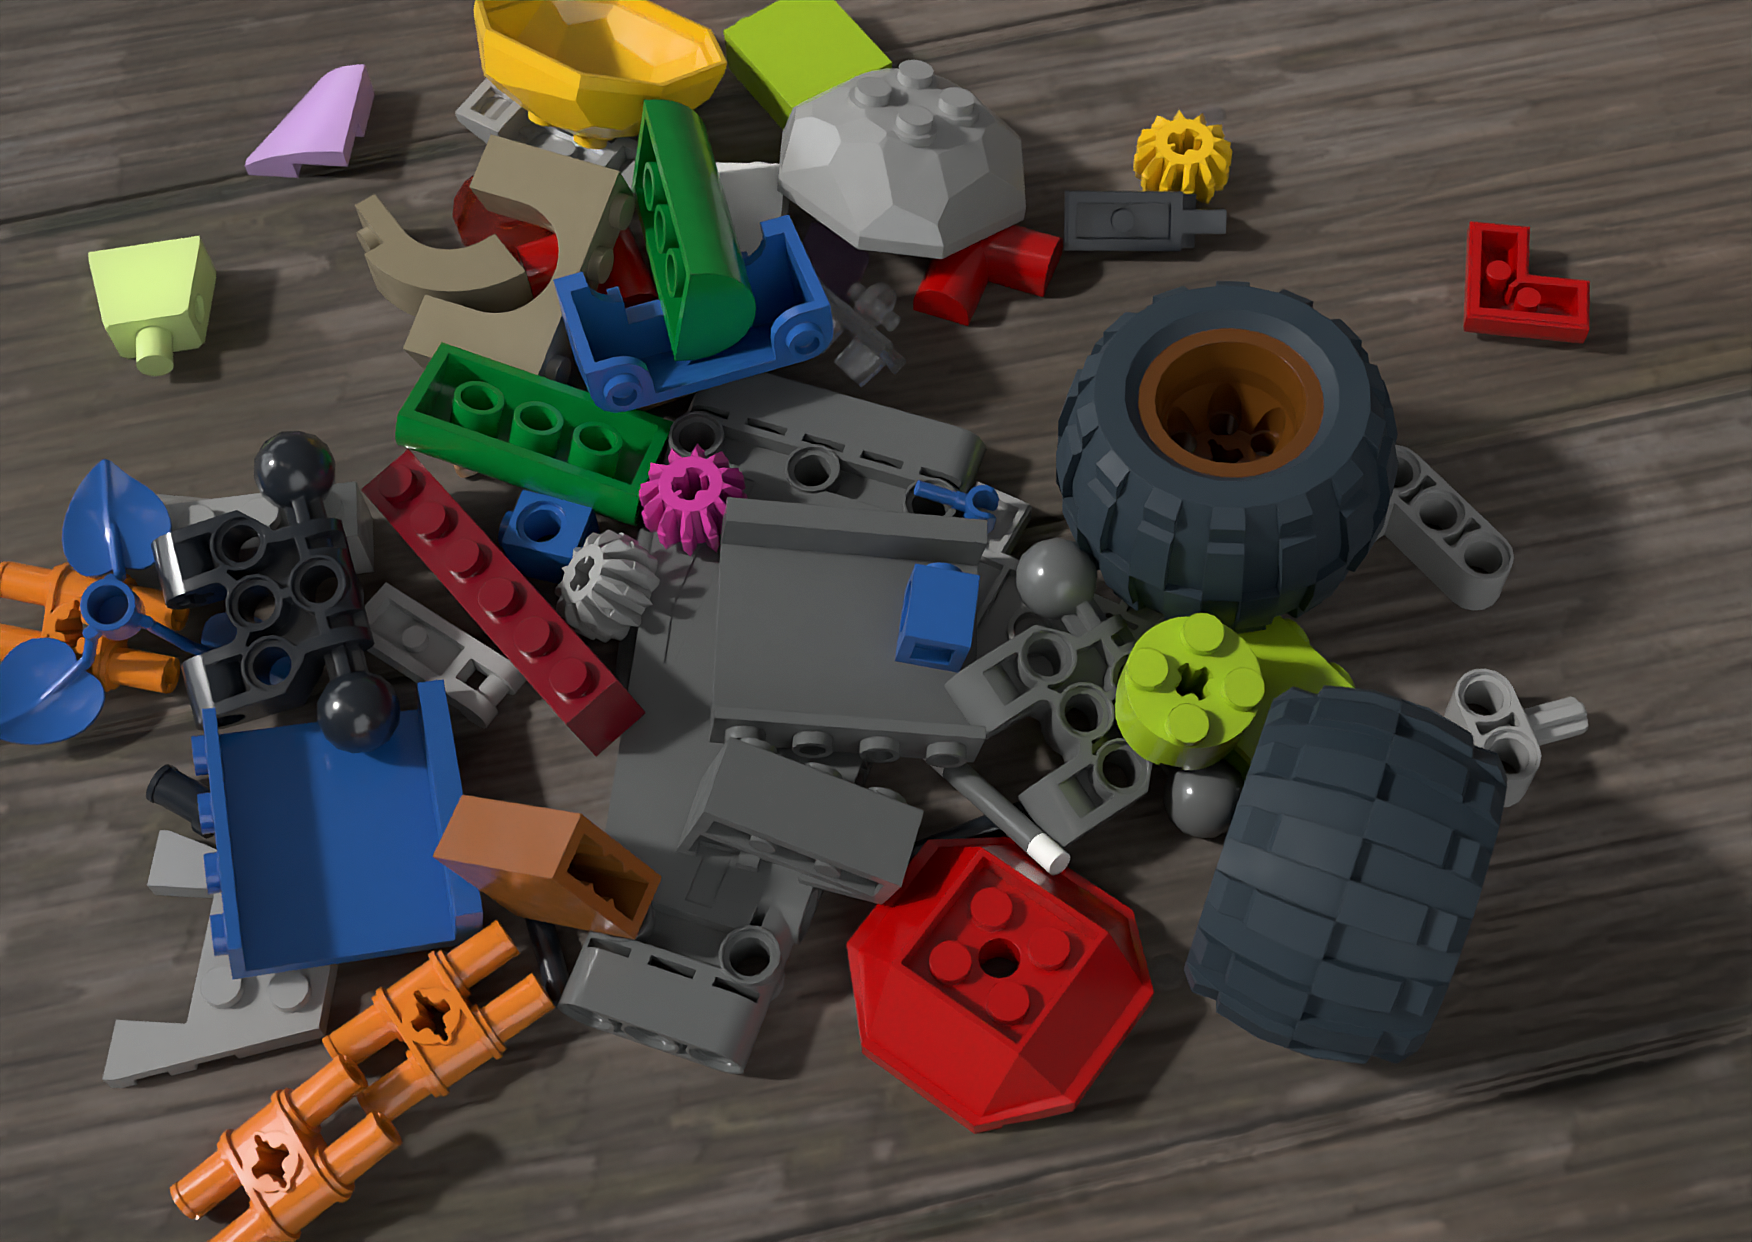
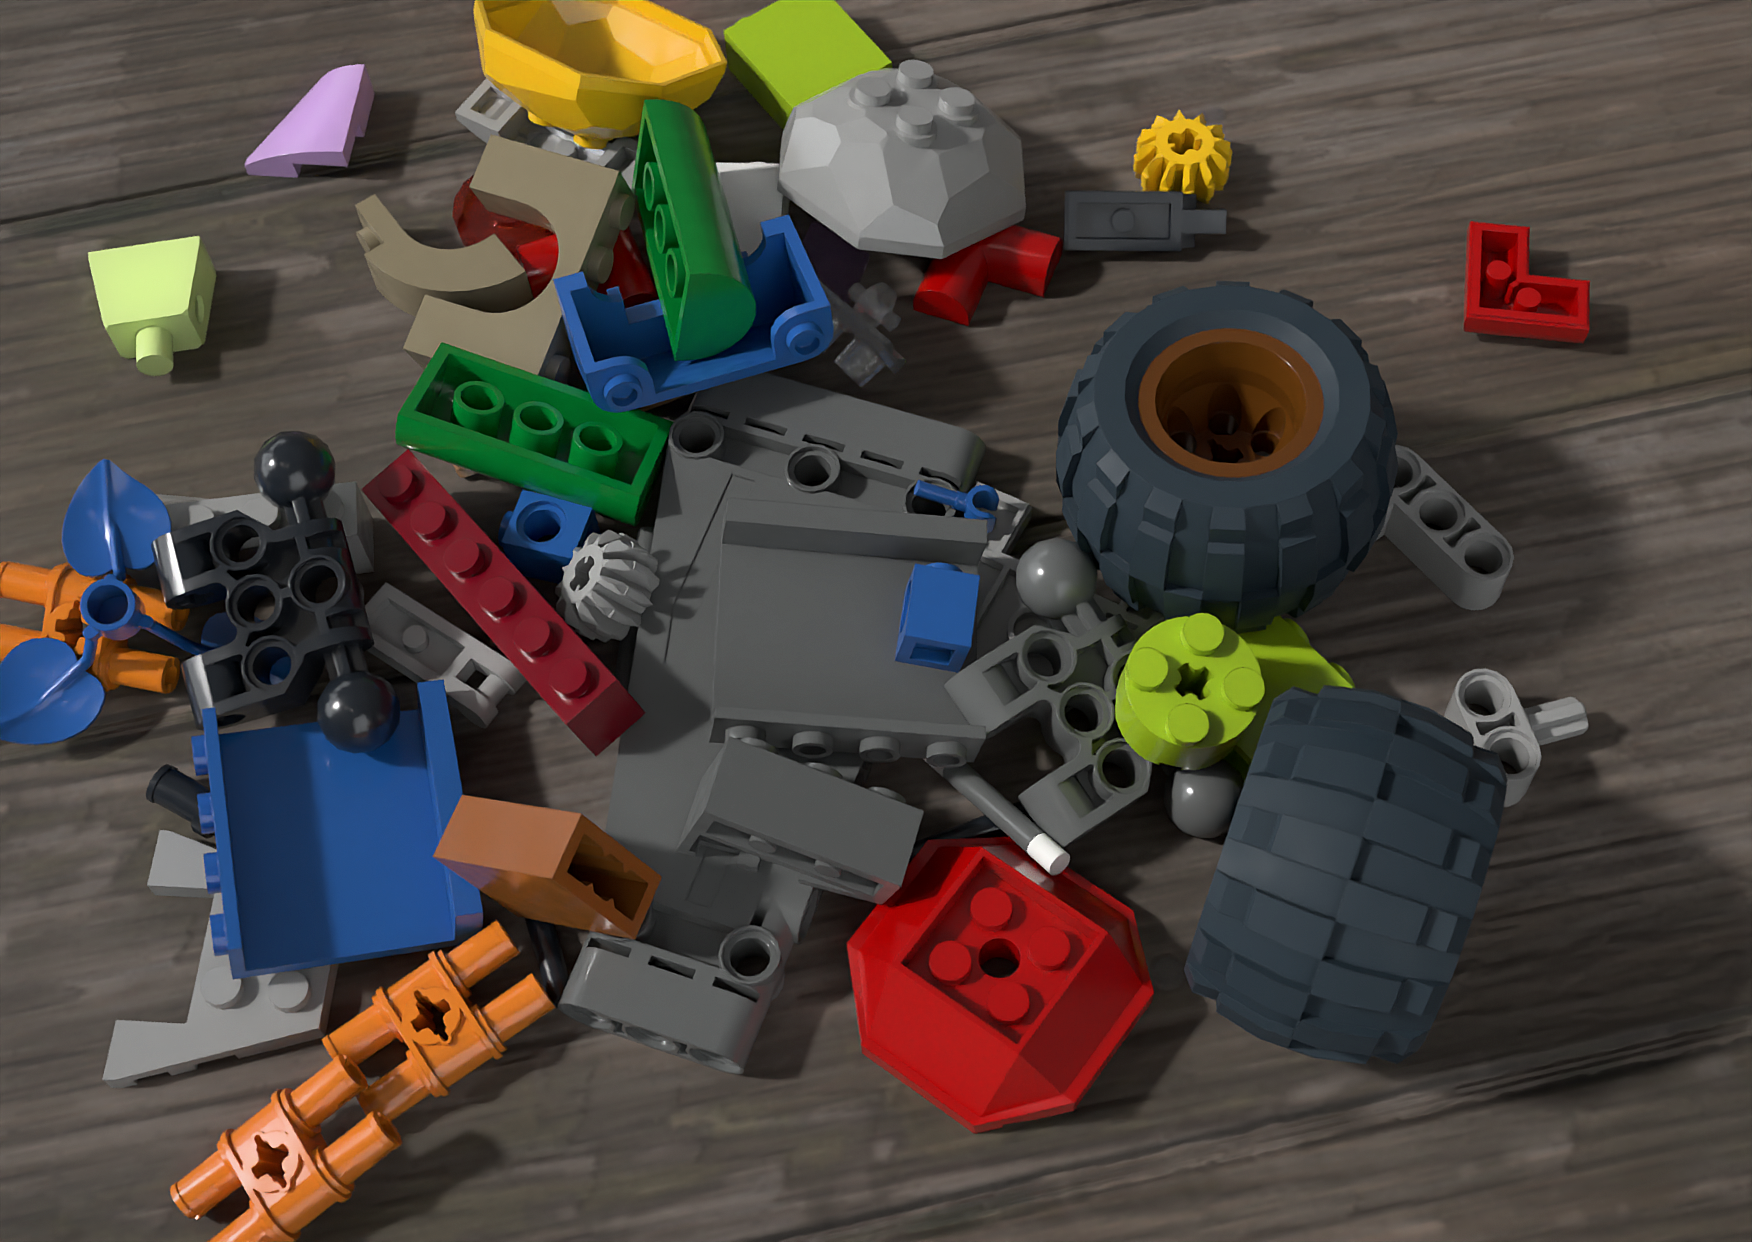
(689, 498): dark pink gear -> none

